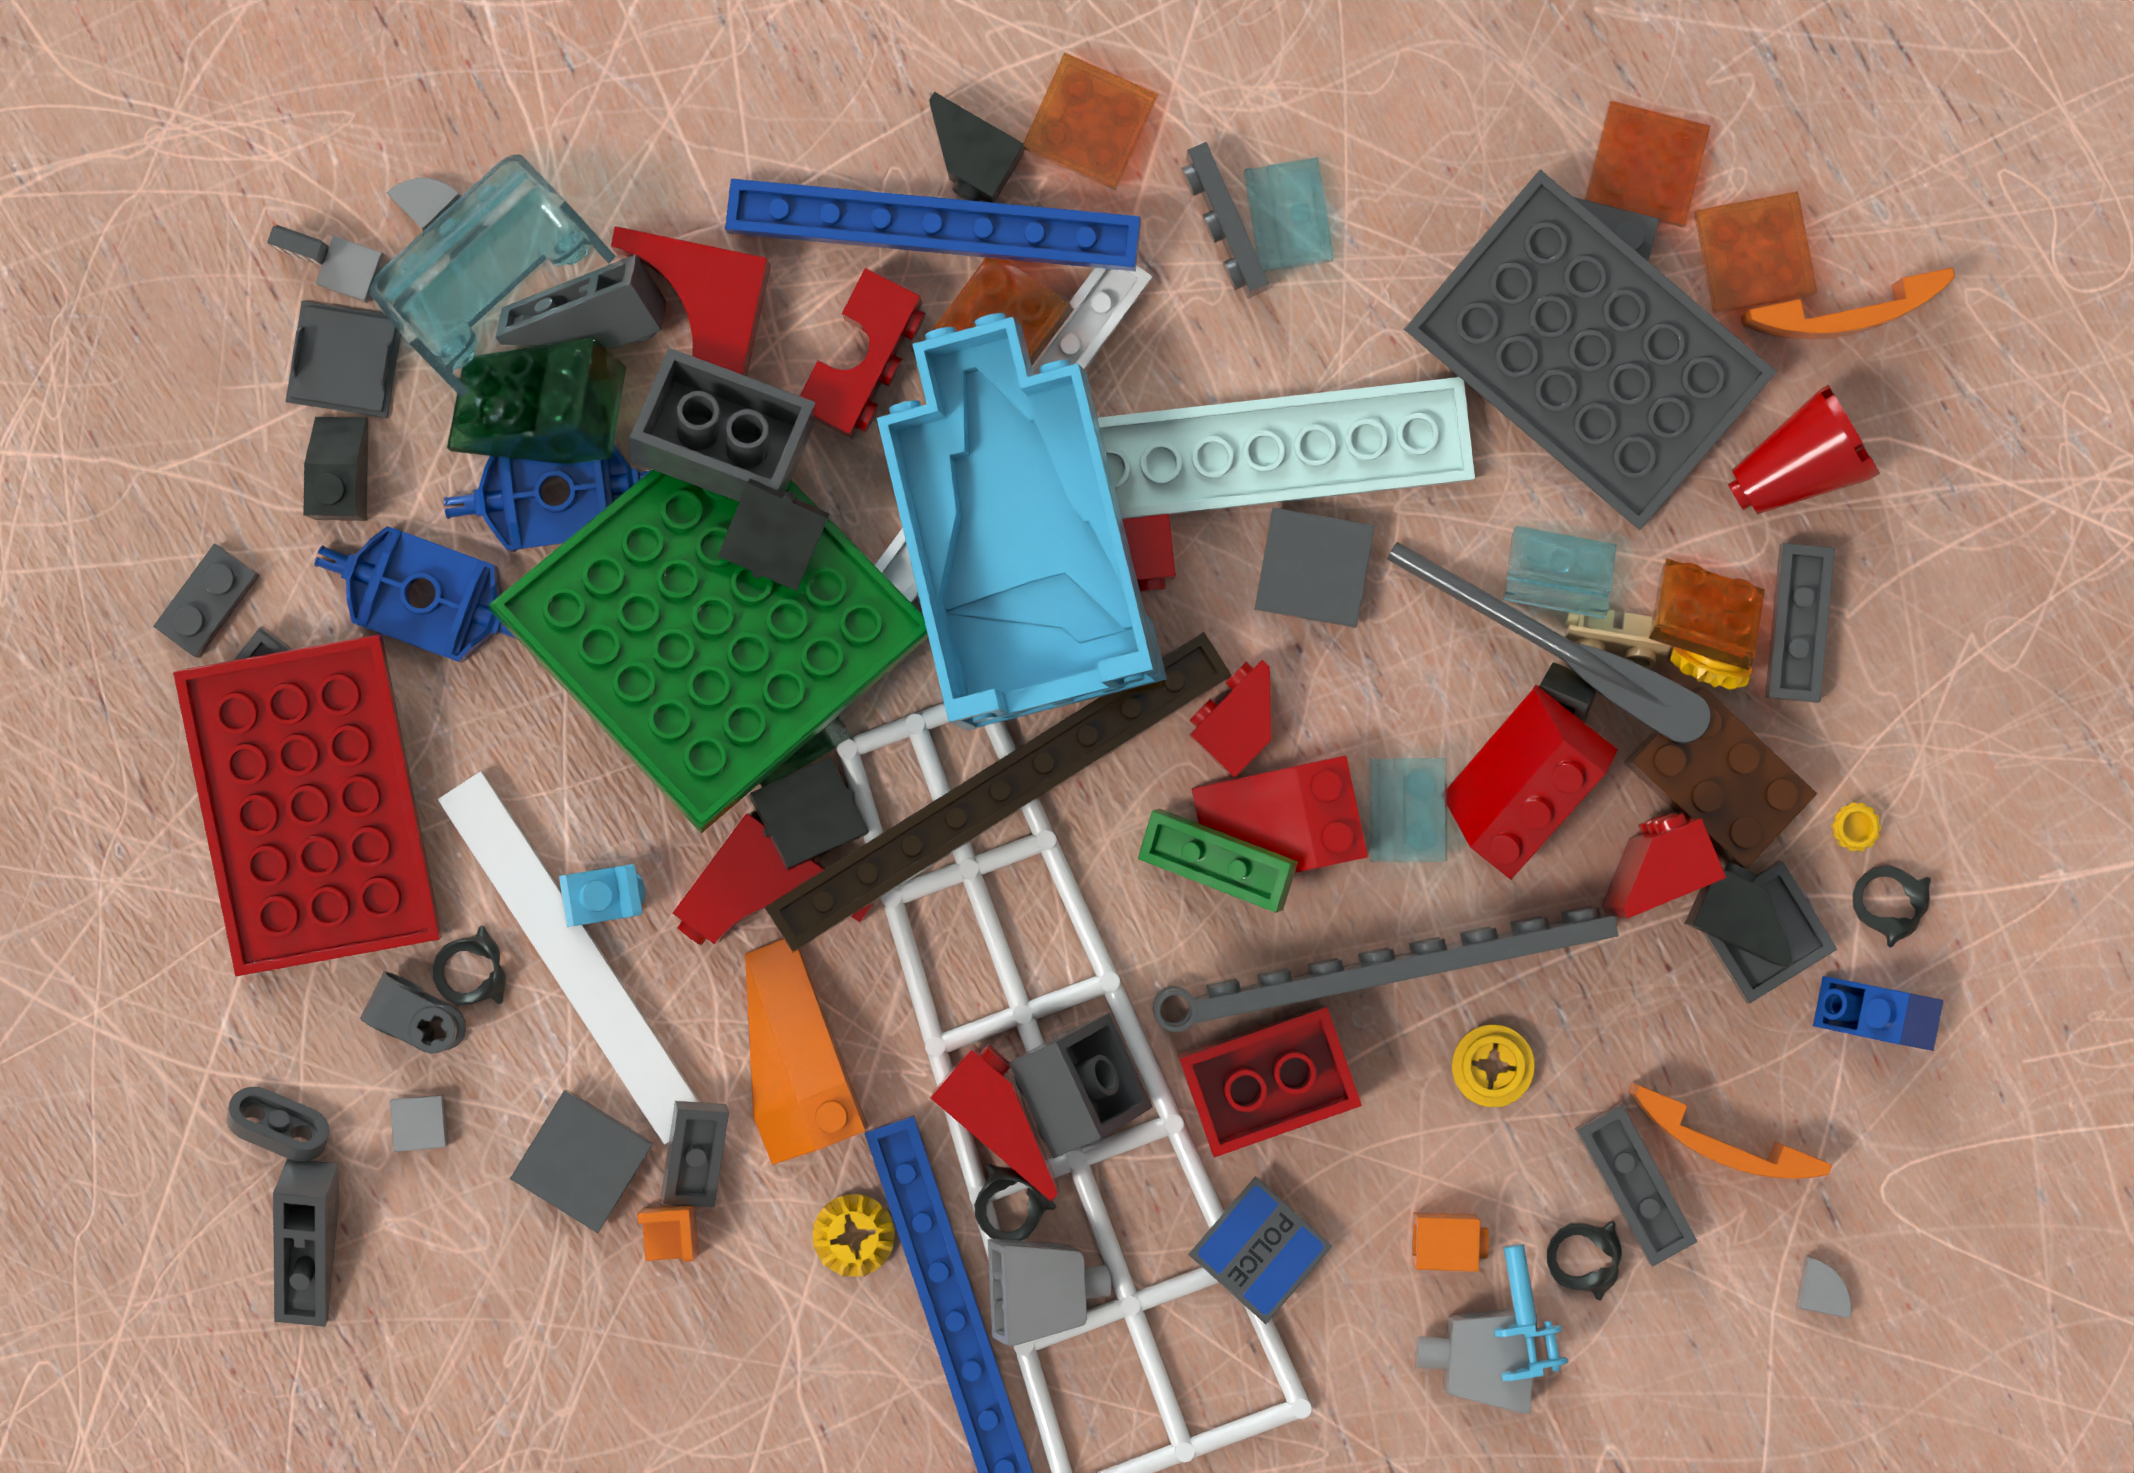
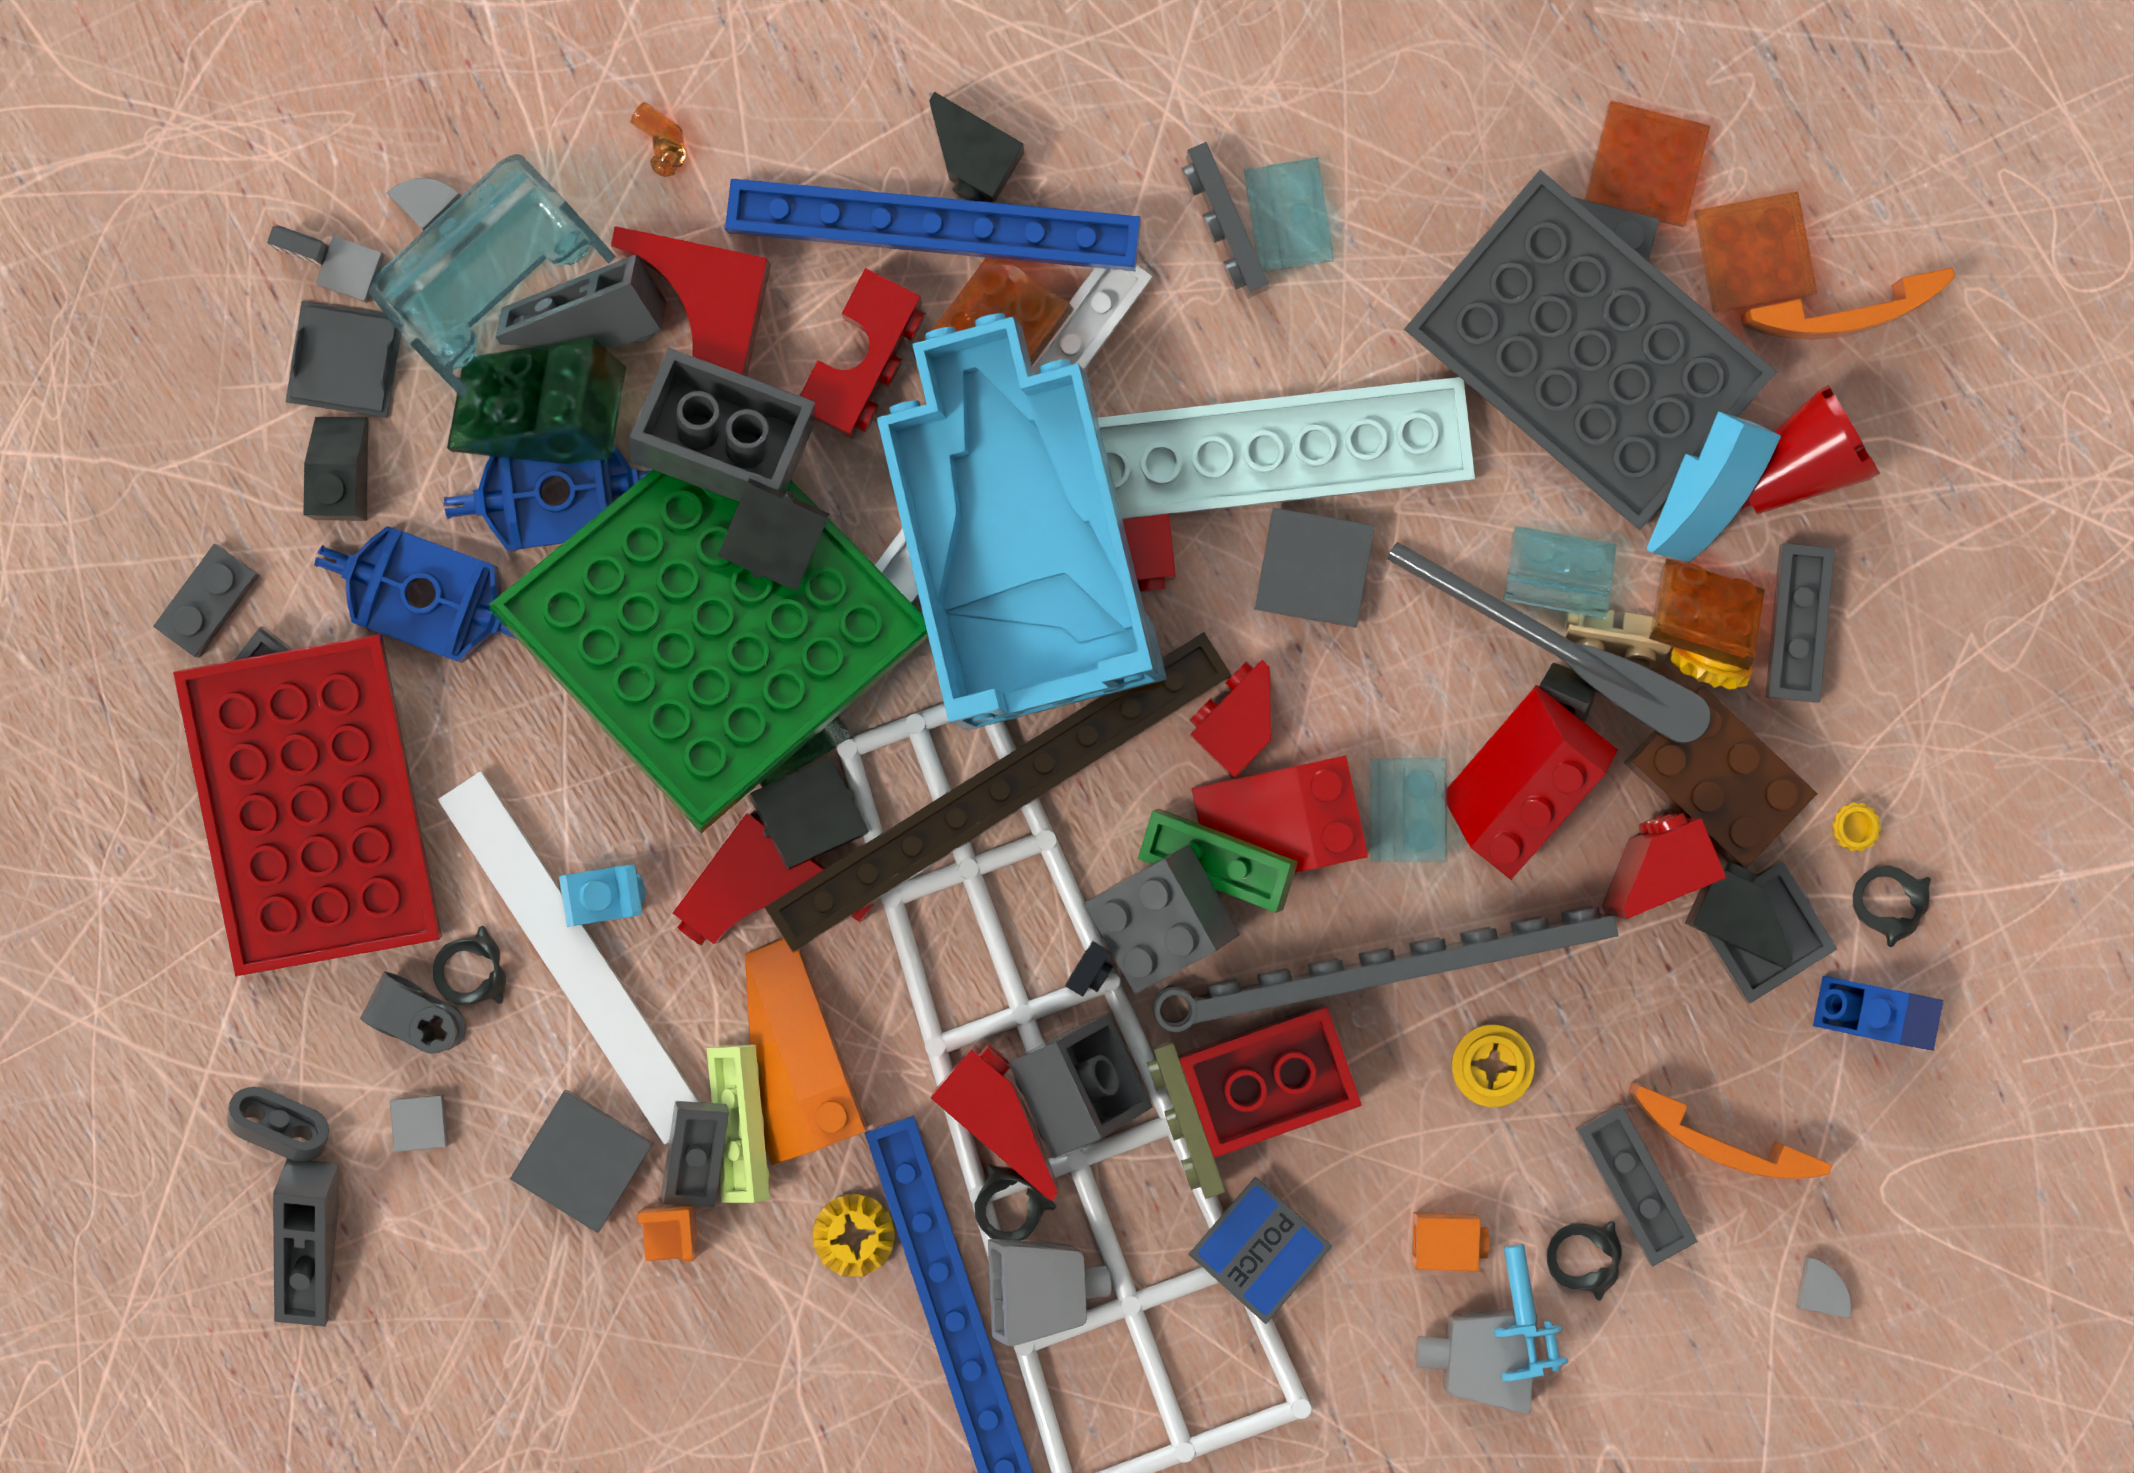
(666, 138): none -> clear orange arm
(744, 1162): none -> yellowish green plate
(1090, 121): clear orange tile -> none
(1090, 970): none -> black plate
(1162, 919): none -> dark grey brick
(1185, 1121): none -> olive plate
(1712, 487): none -> medium azure slope

